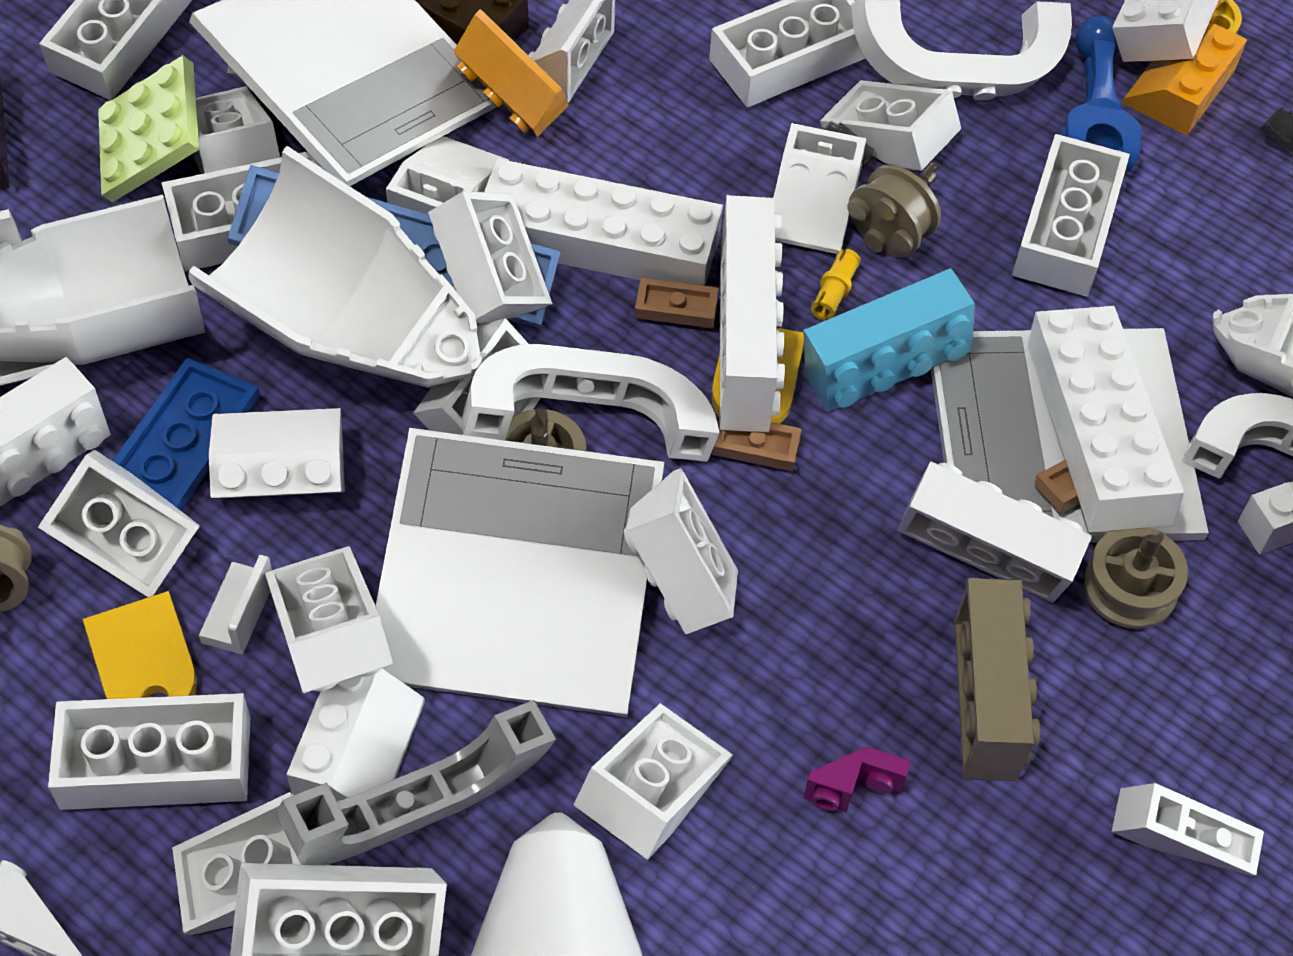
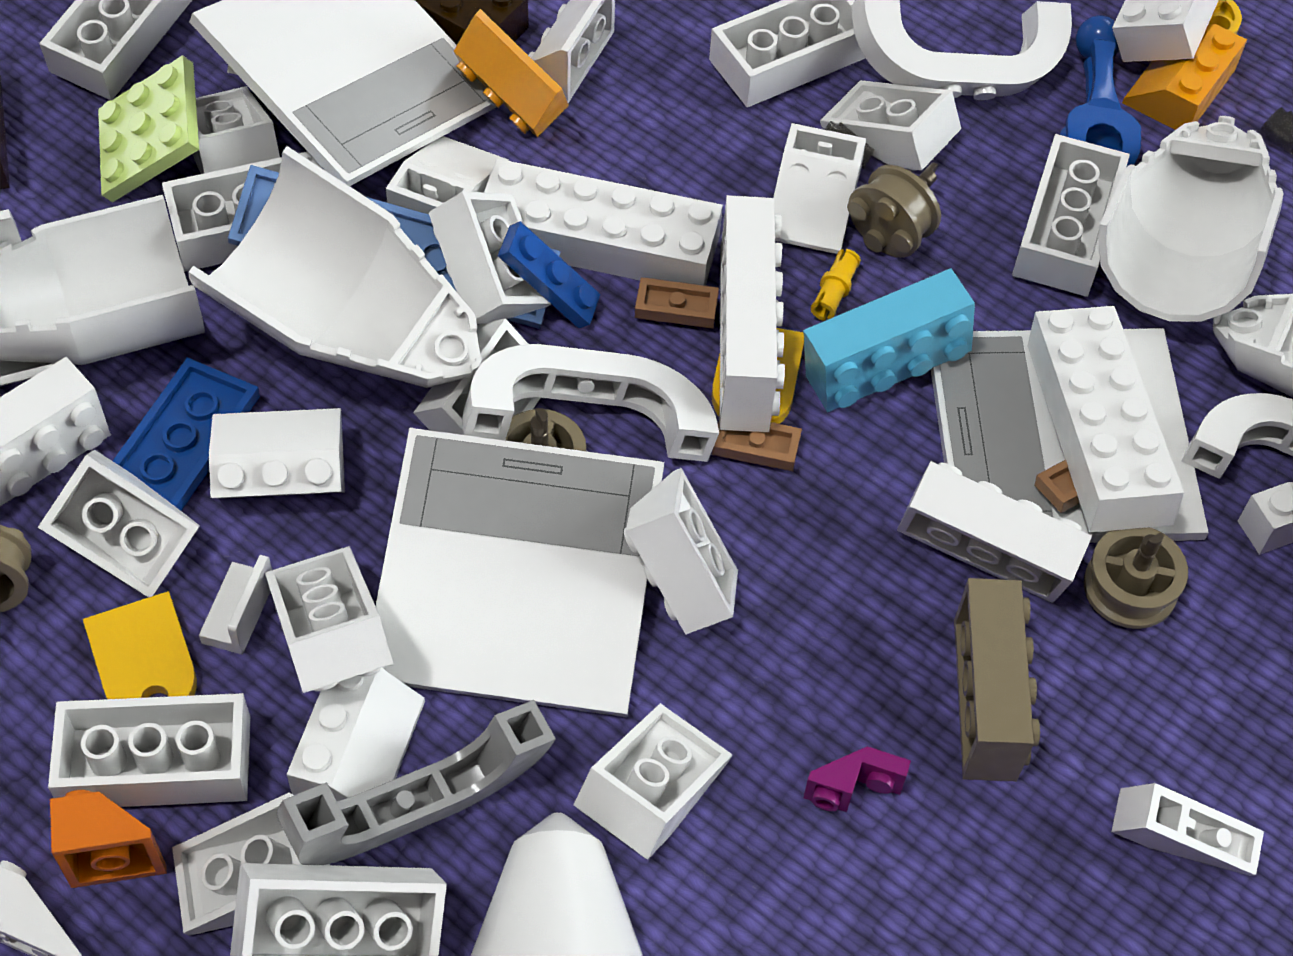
(100, 841): none -> orange slope
(549, 274): none -> blue plate
(1192, 223): none -> white windscreen

